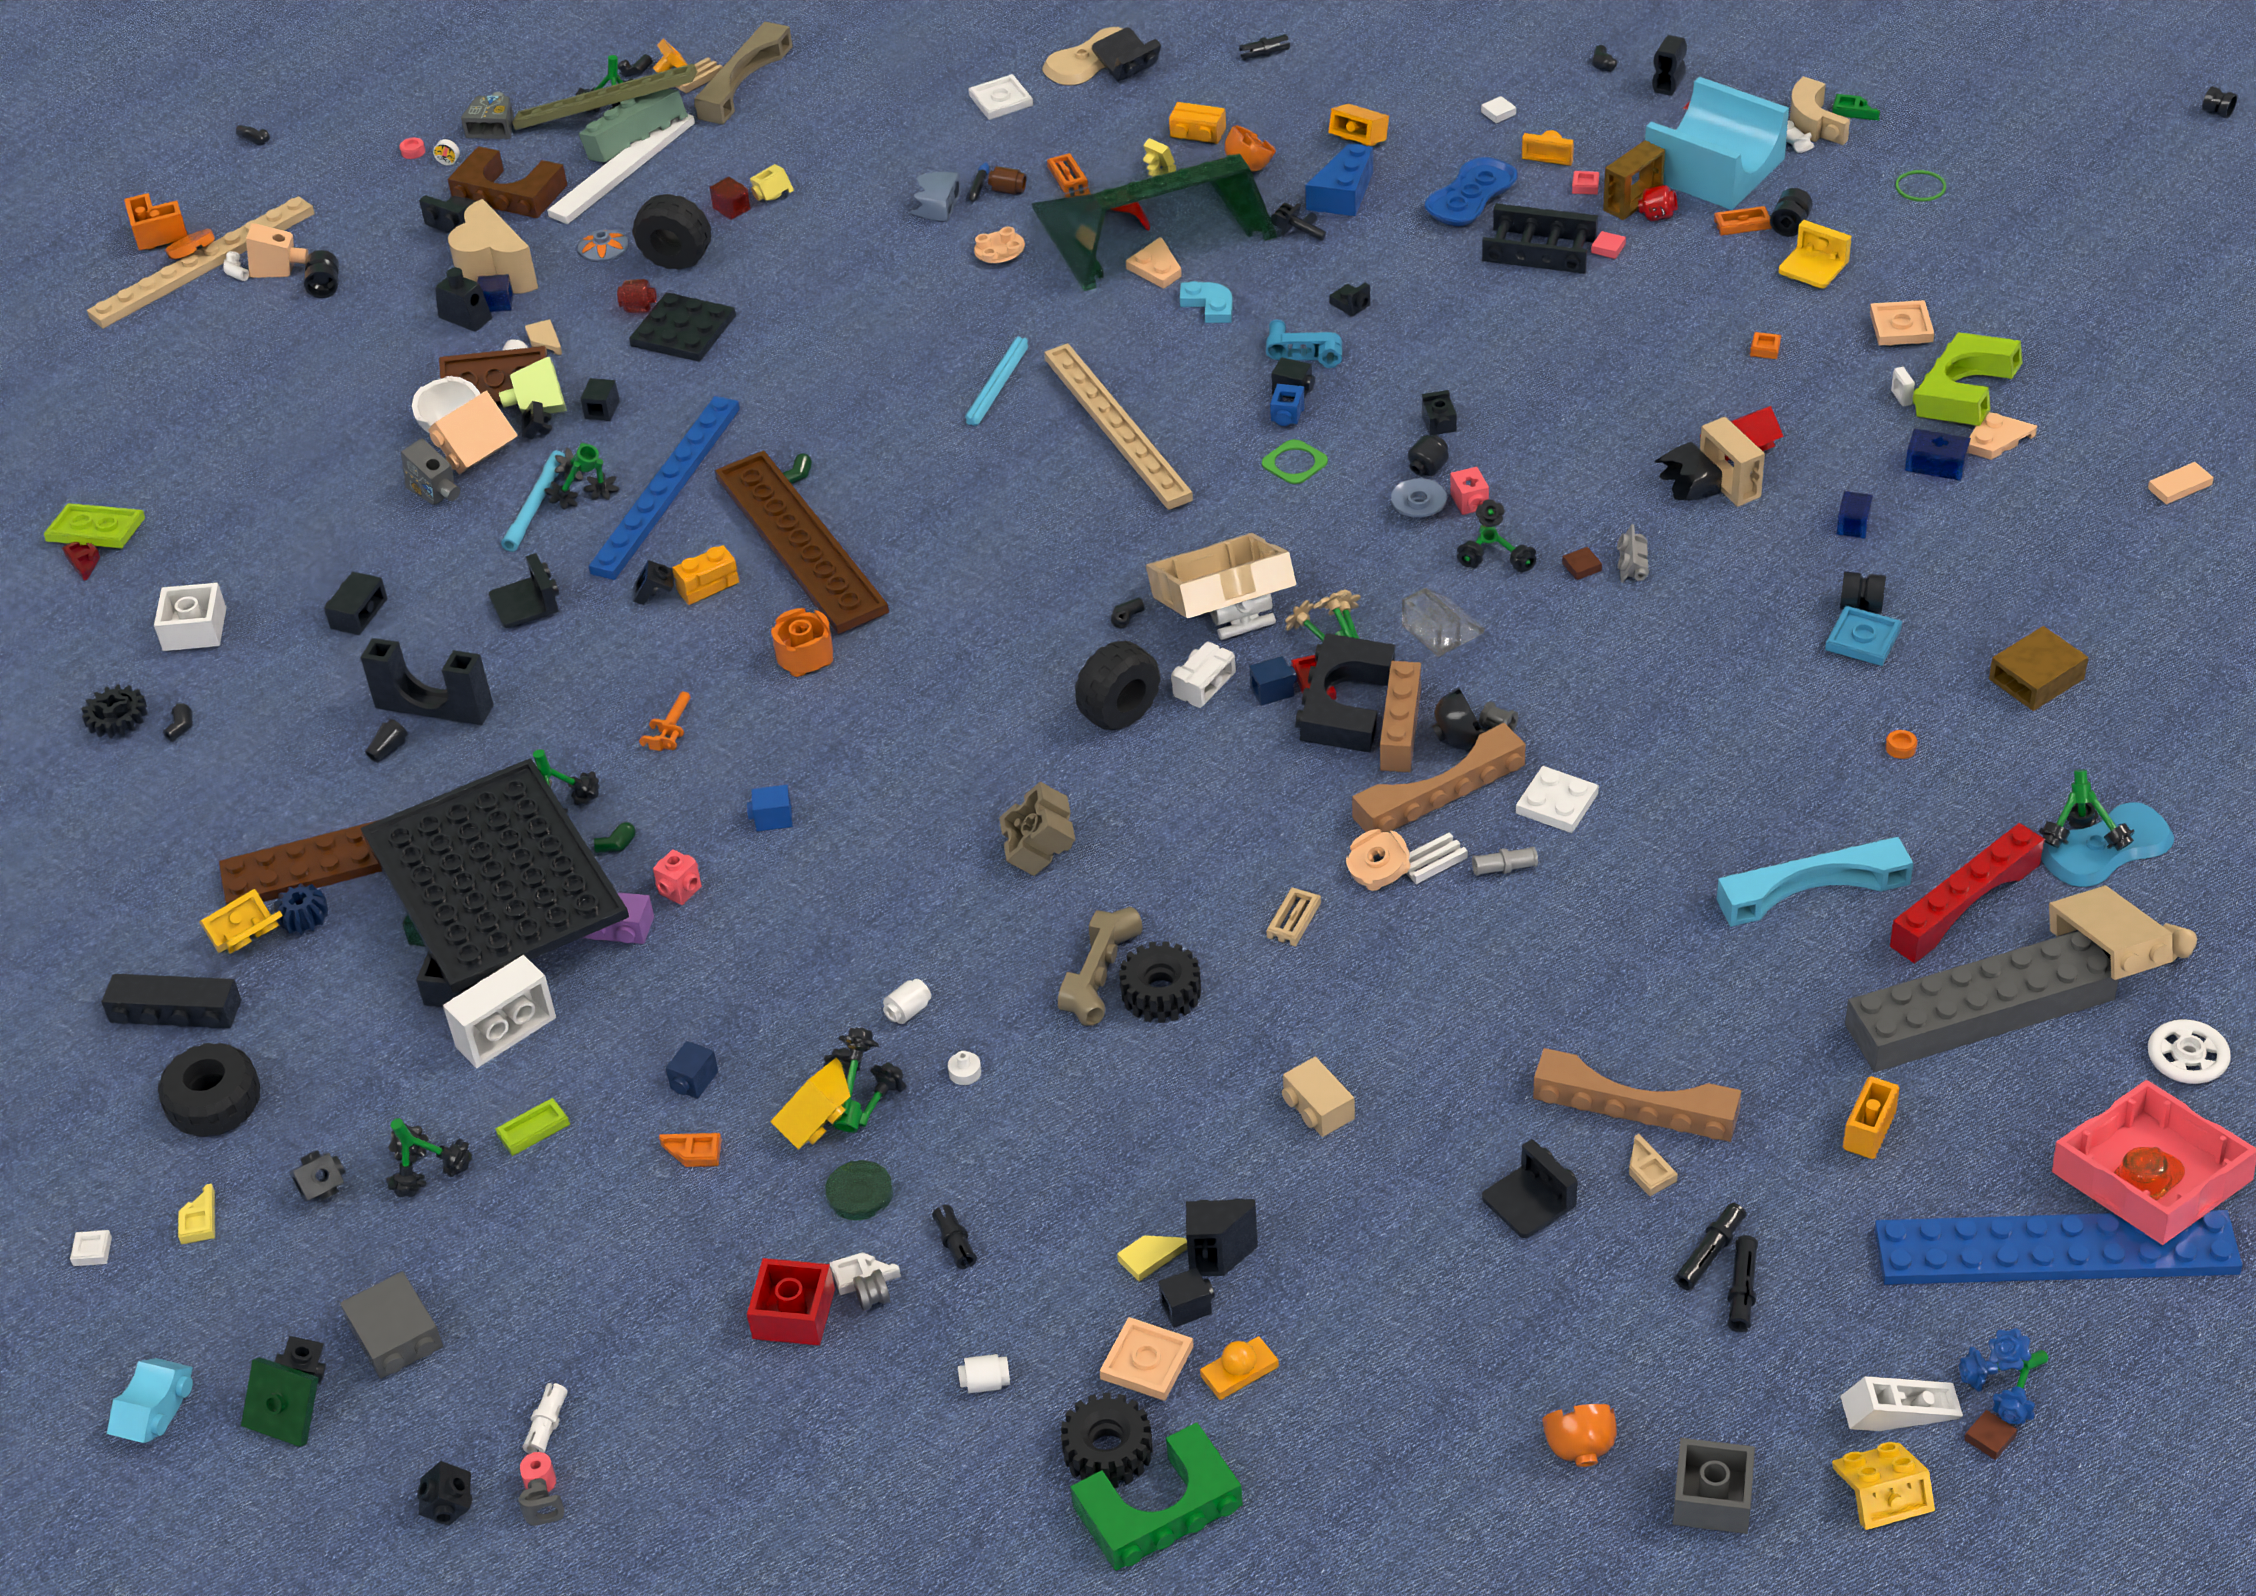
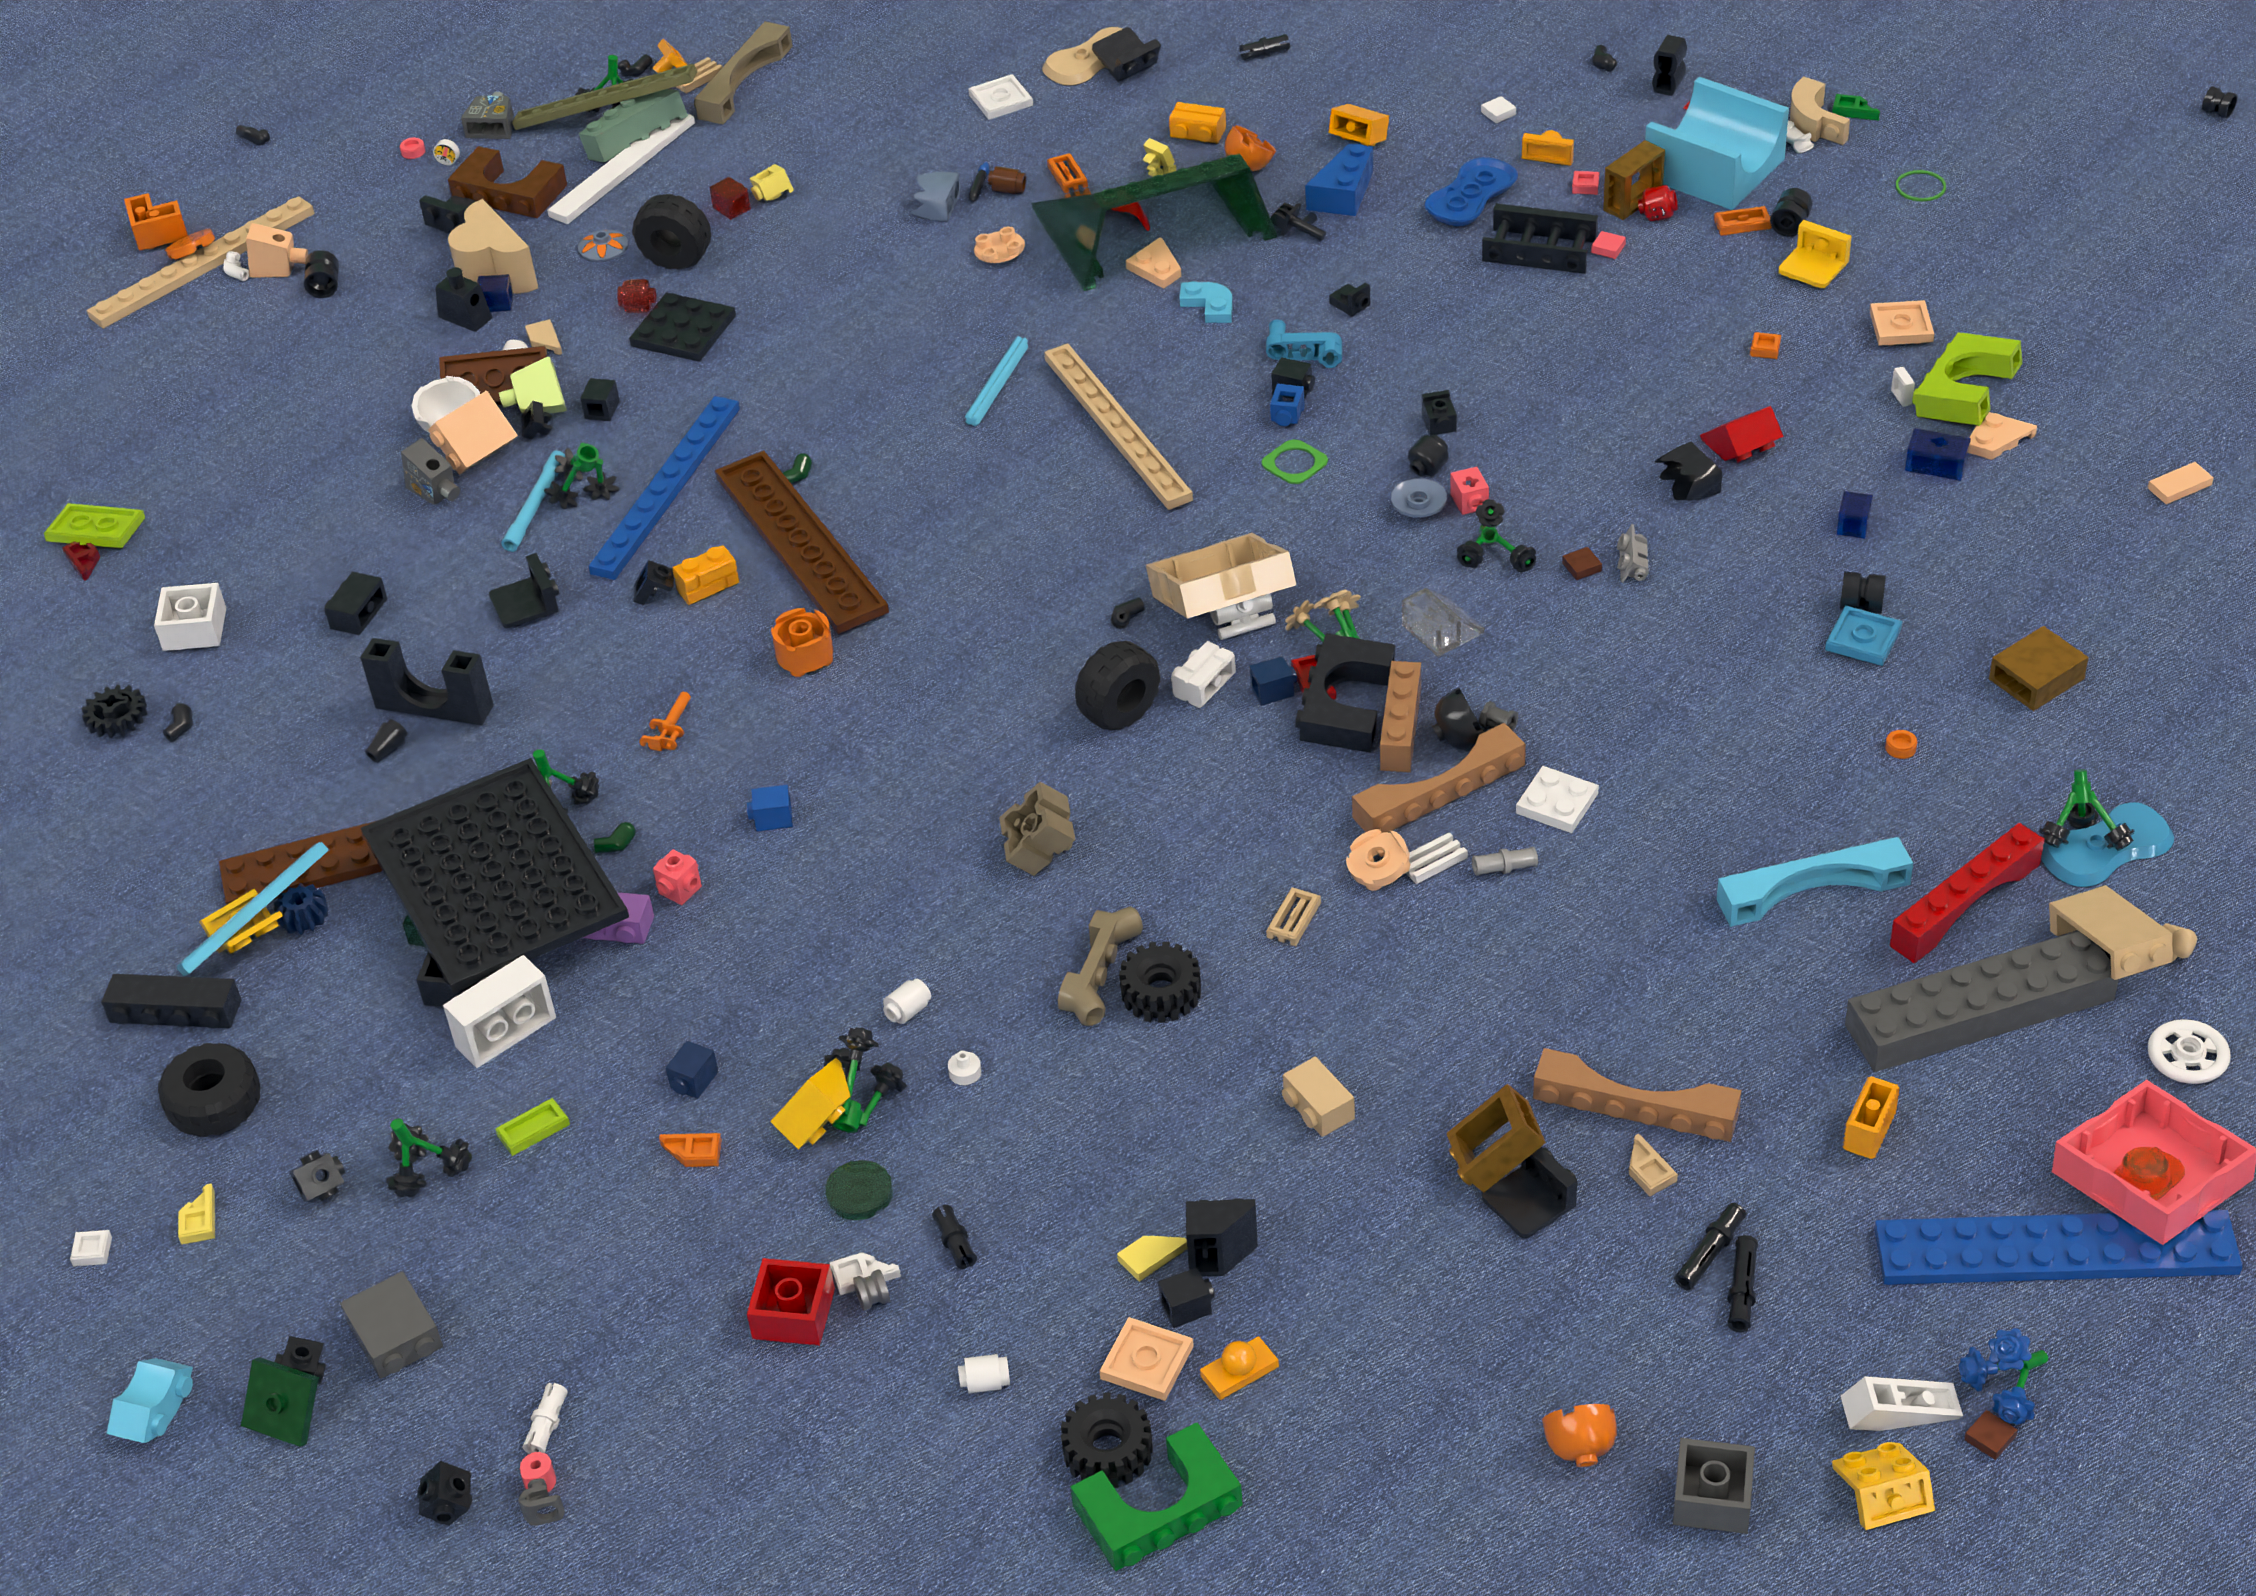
(251, 908): none -> medium azure tile
(1507, 1151): none -> pearl gold window
(1723, 439): tan window -> none

